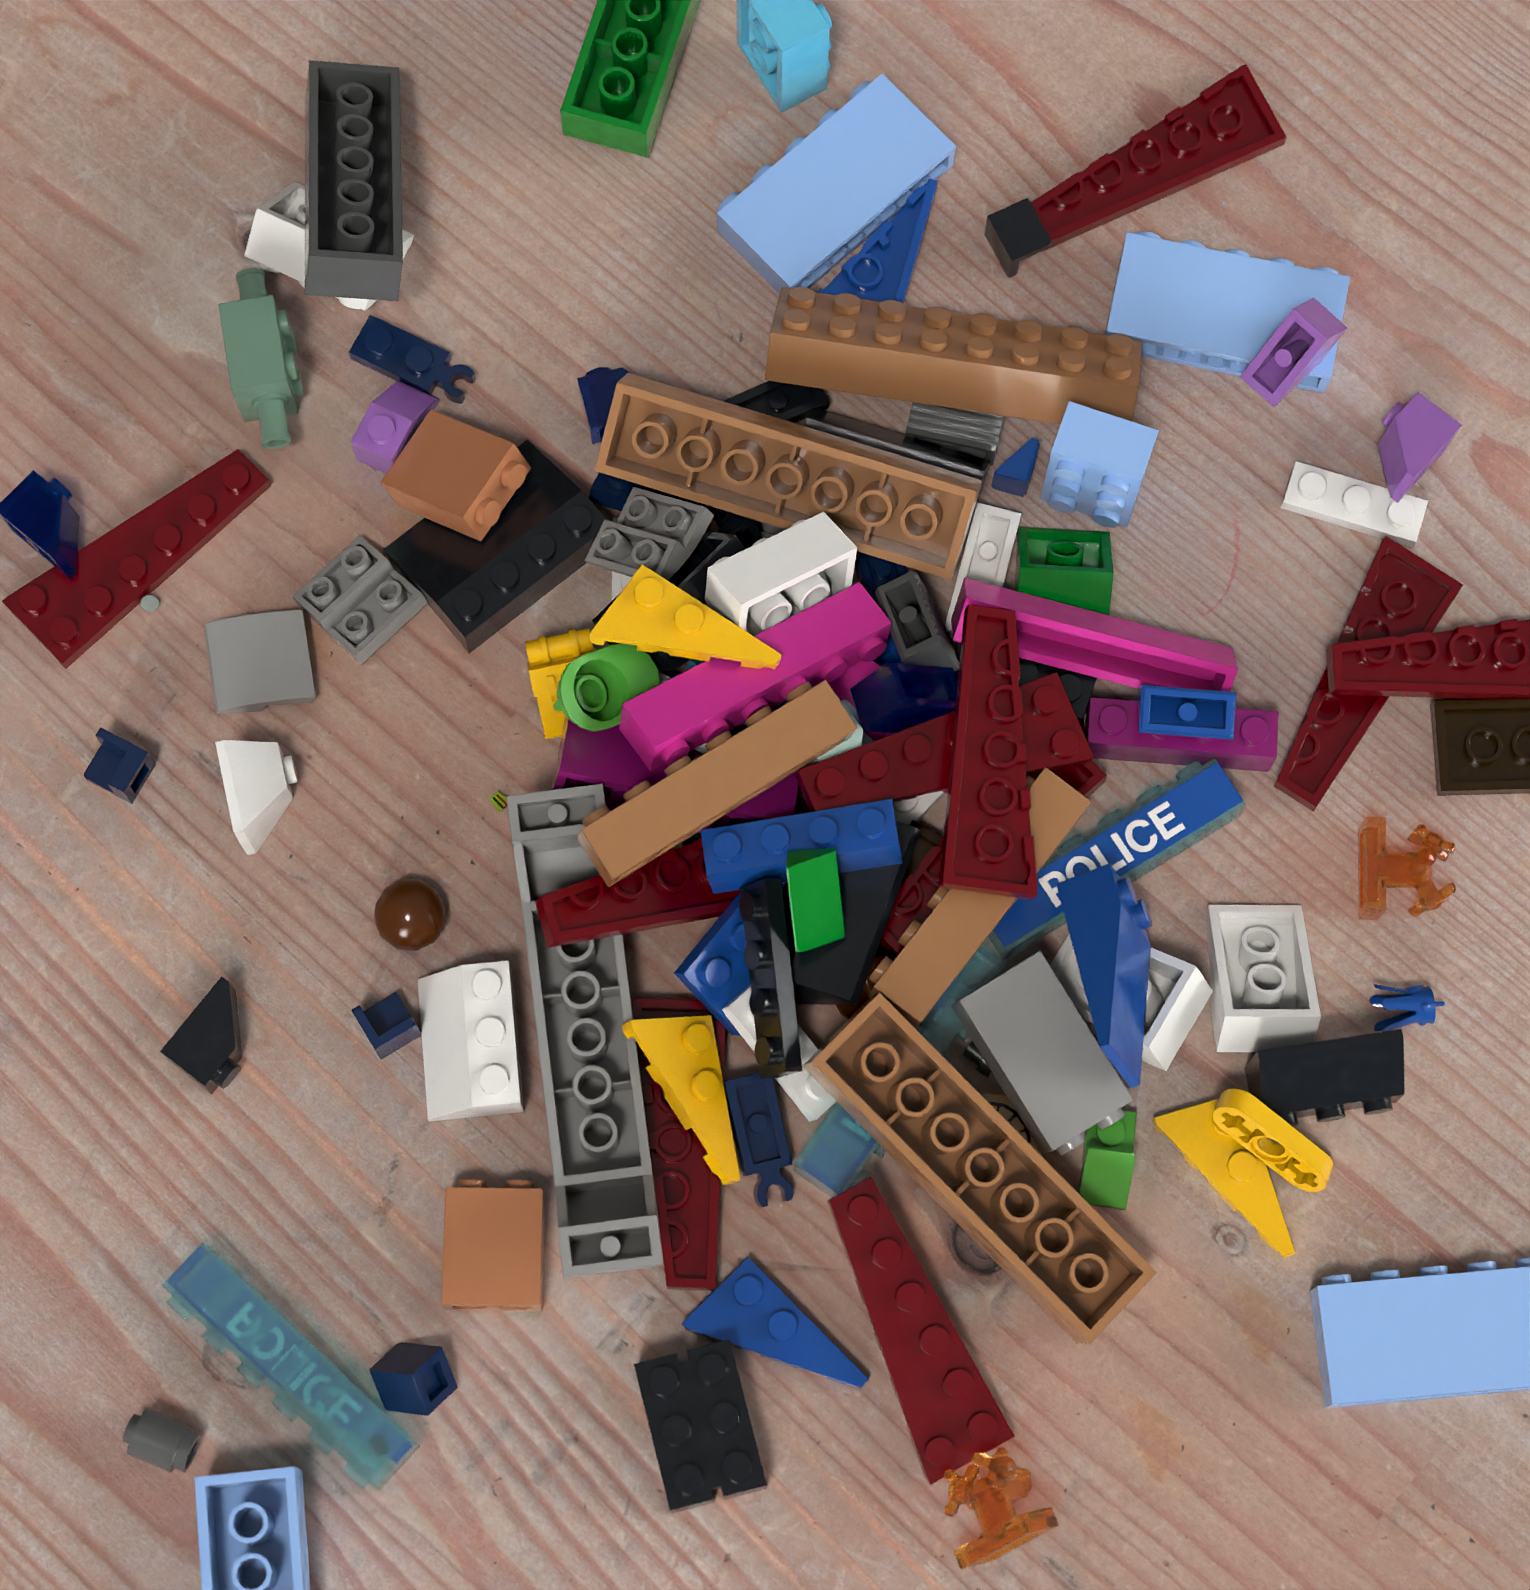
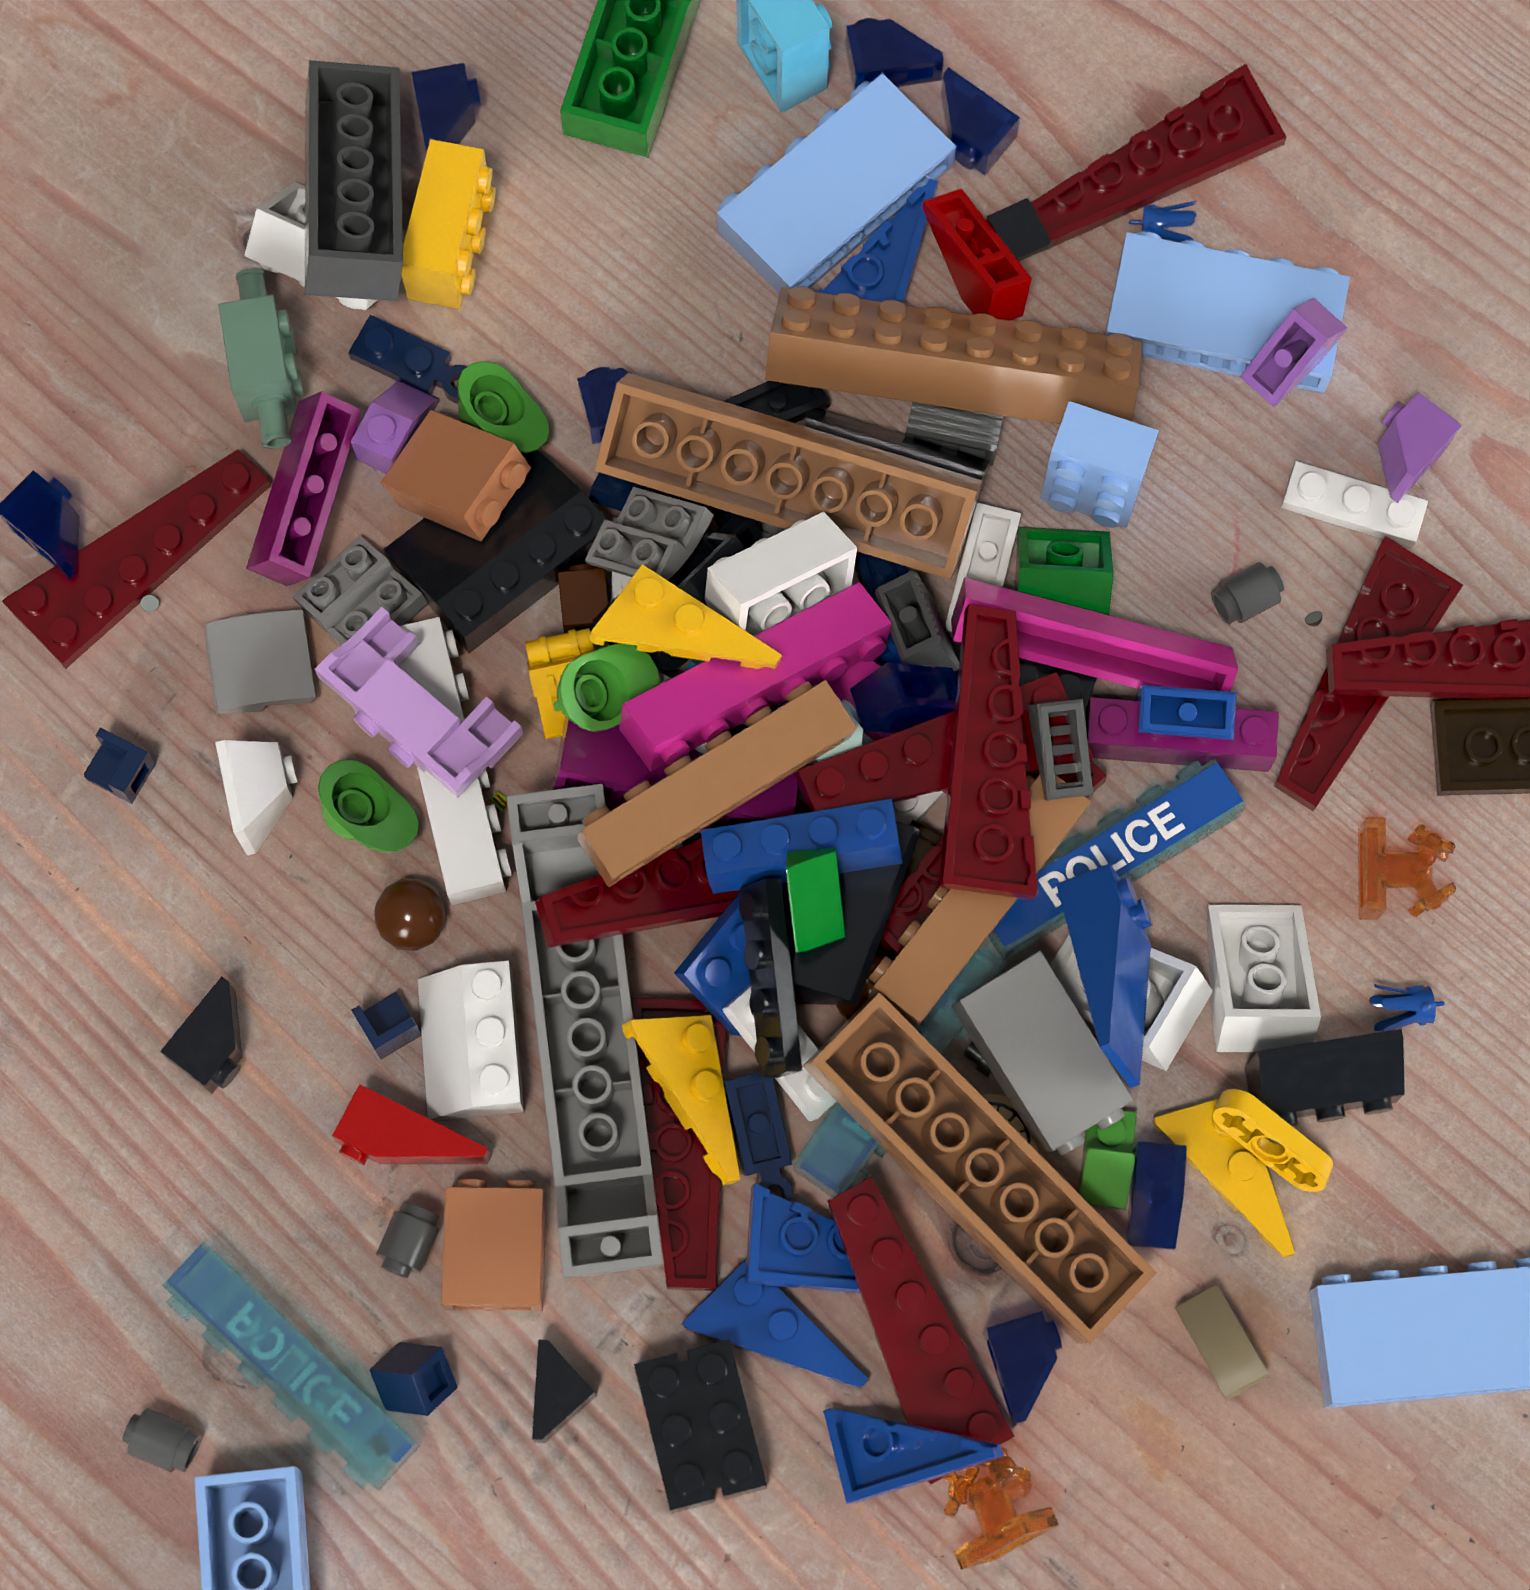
(303, 489): none -> magenta brick
(365, 807): none -> bright green piece
(398, 1136): none -> red slope
(408, 716): none -> lavender bracket
(408, 1240): none -> dark grey brick
(445, 102): none -> clear blue slope
(447, 224): none -> yellow brick
(461, 824): none -> white brick
(500, 406): none -> bright green piece
(558, 1393): none -> black slope
(582, 596): none -> reddish brown brick
(794, 1246): none -> blue wing
(889, 1455): none -> blue wing
(890, 49): none -> clear blue slope
(976, 123): none -> clear blue slope
(977, 258): none -> red slope
(1016, 472): blue slope -> none
(1023, 1360): none -> clear blue slope
(1078, 747): none -> dark grey slope
(1156, 1195): none -> clear blue slope
(1157, 218): none -> blue piece
(1222, 1342): none -> dark tan slope
(1248, 593): none -> dark grey brick
(1314, 618): none -> light grey piece

